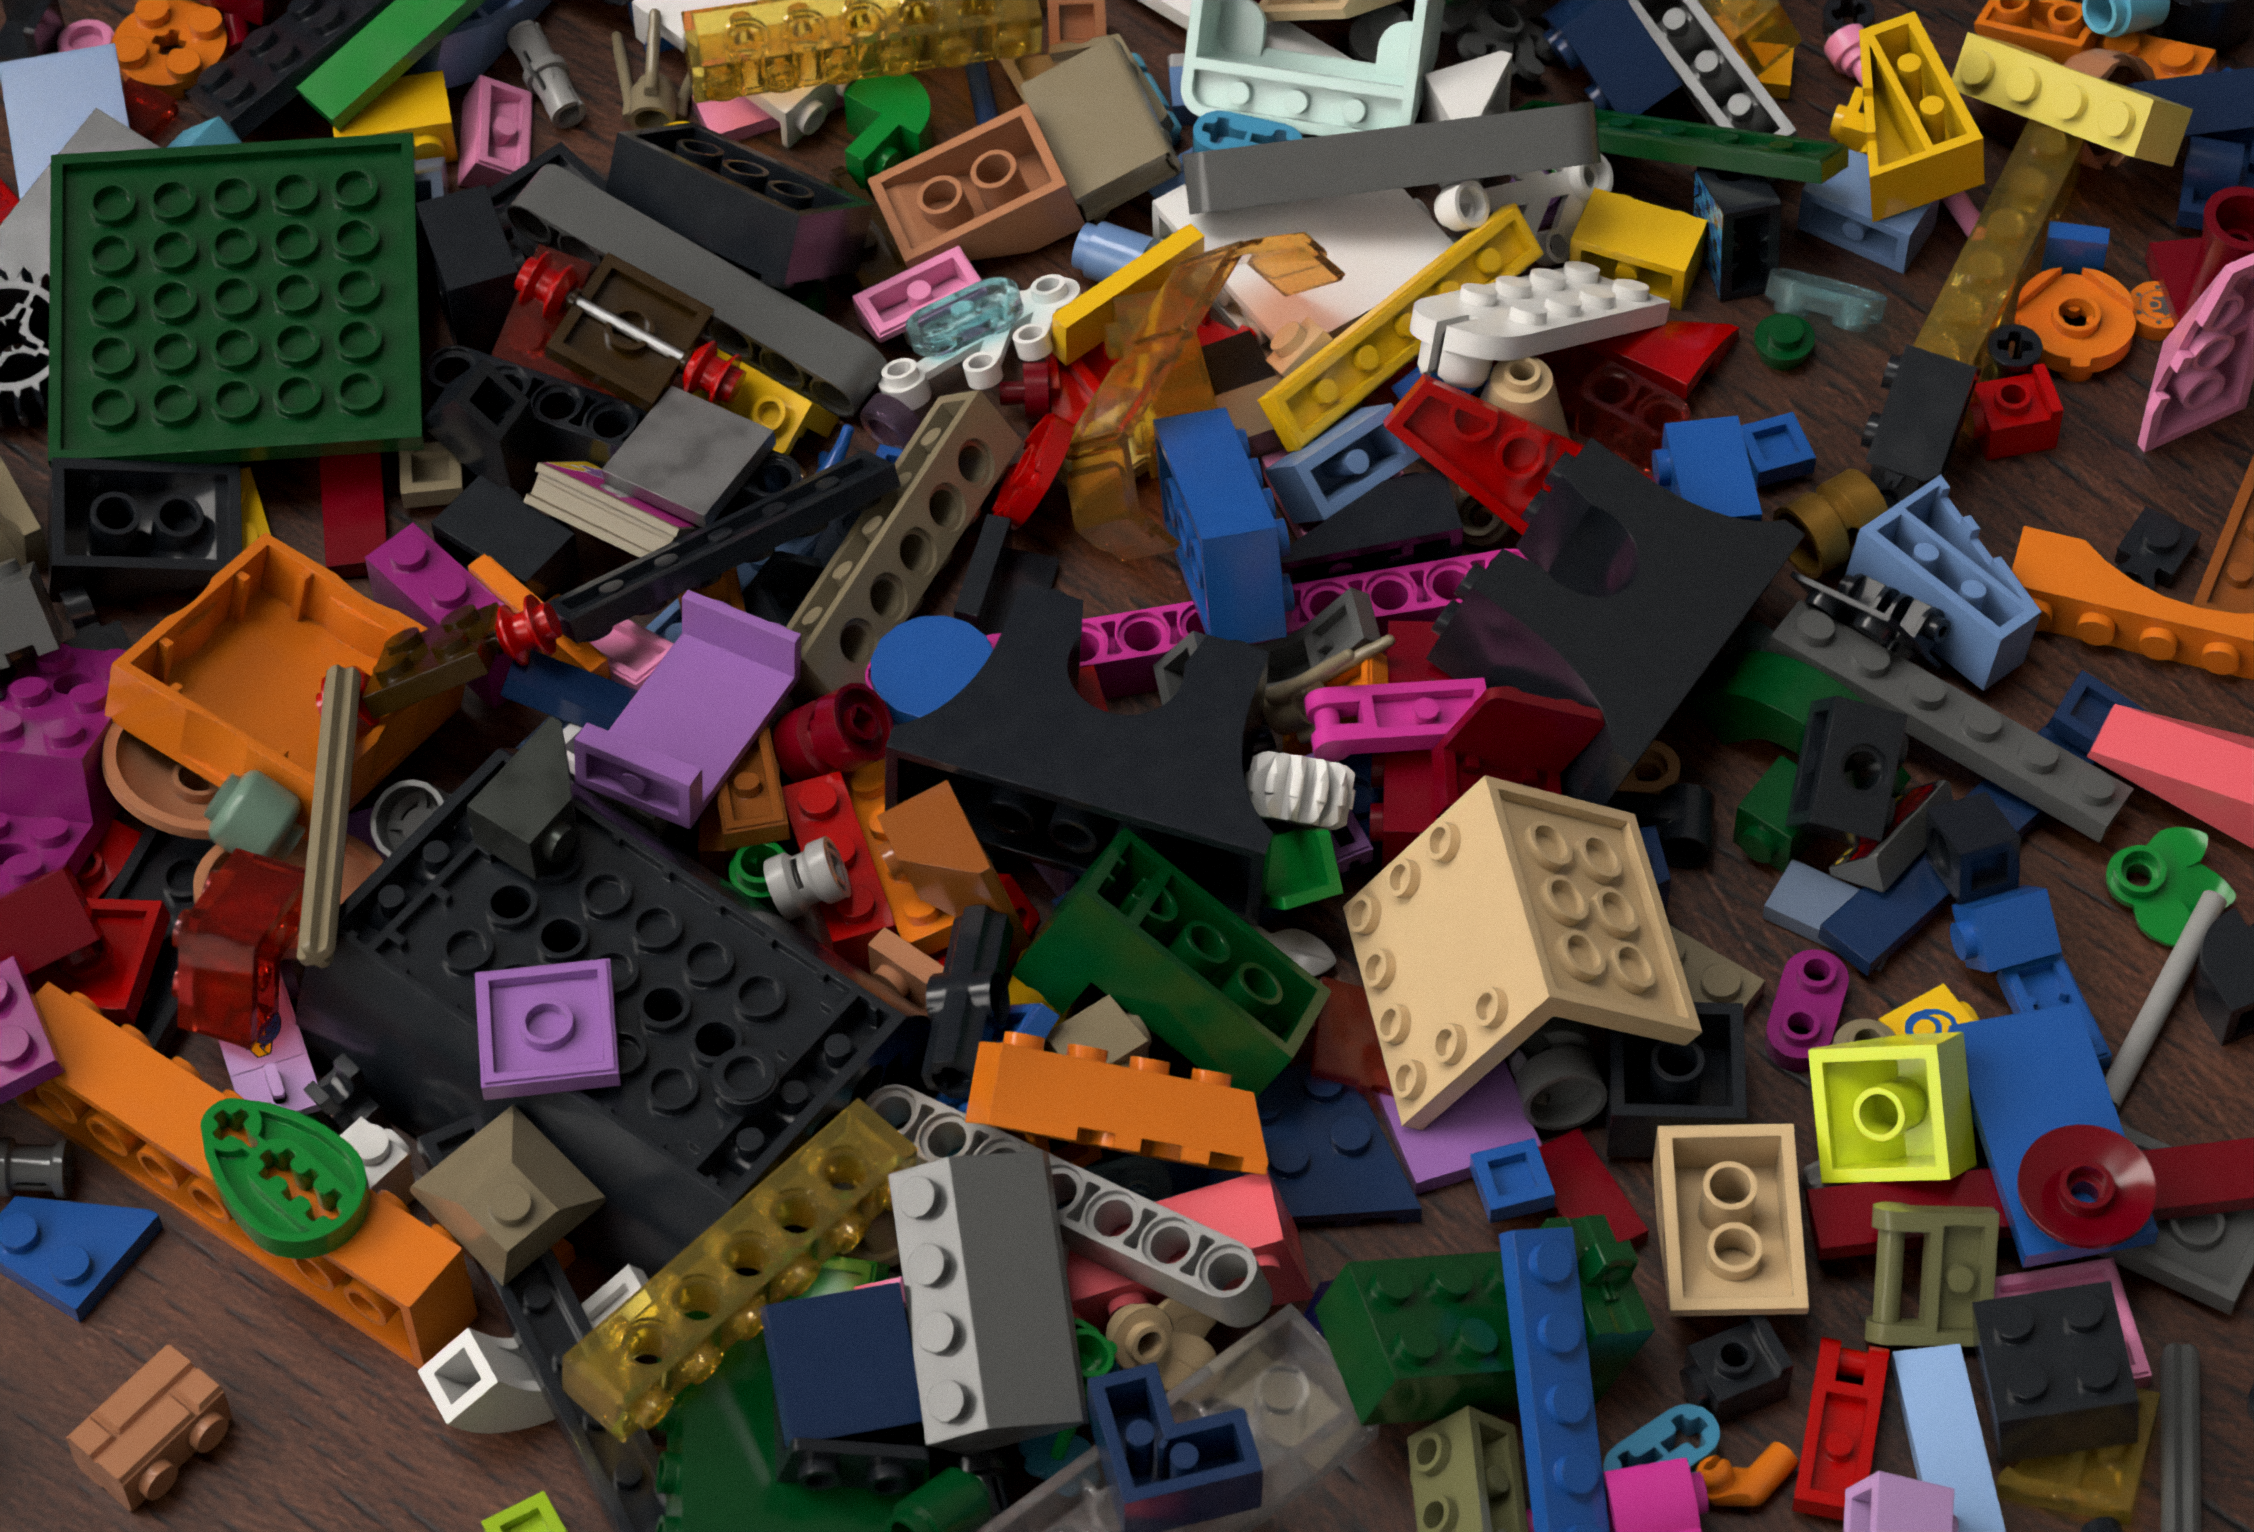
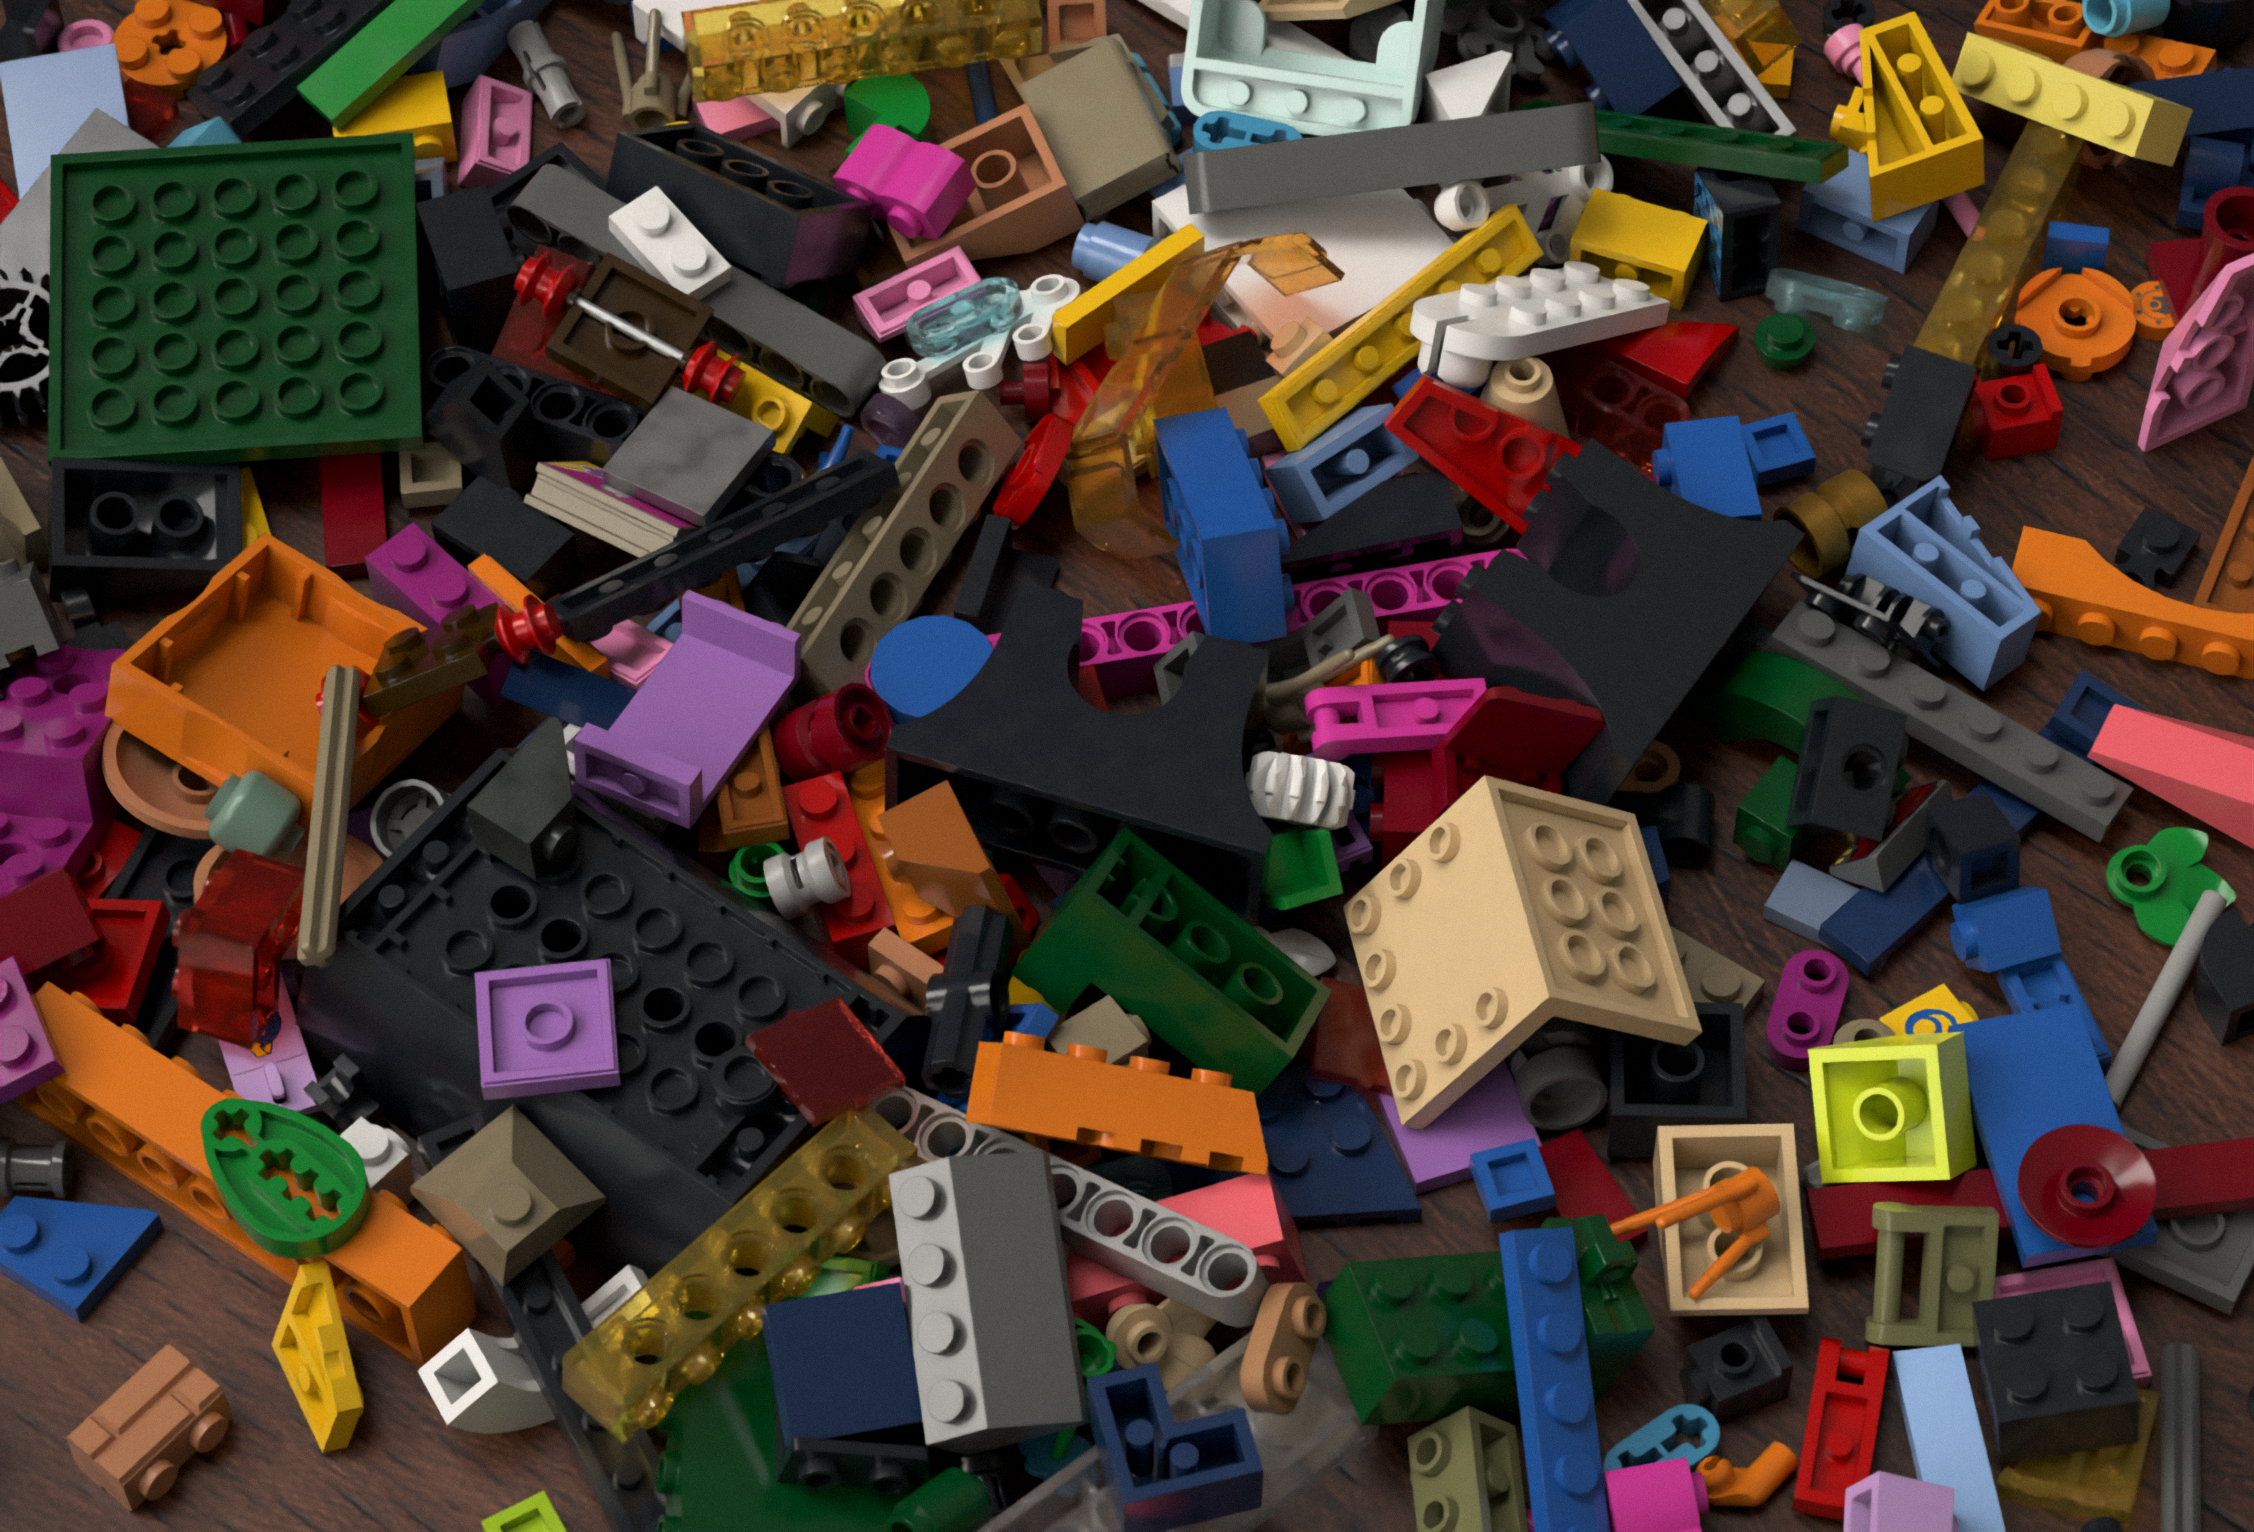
(318, 1359): none -> yellow wing
(669, 245): none -> white plate
(825, 1061): none -> clear red piece
(908, 181): none -> dark pink brick
(1281, 1347): none -> medium nougat plate
(1407, 661): none -> black bush
(1734, 1205): none -> orange plant

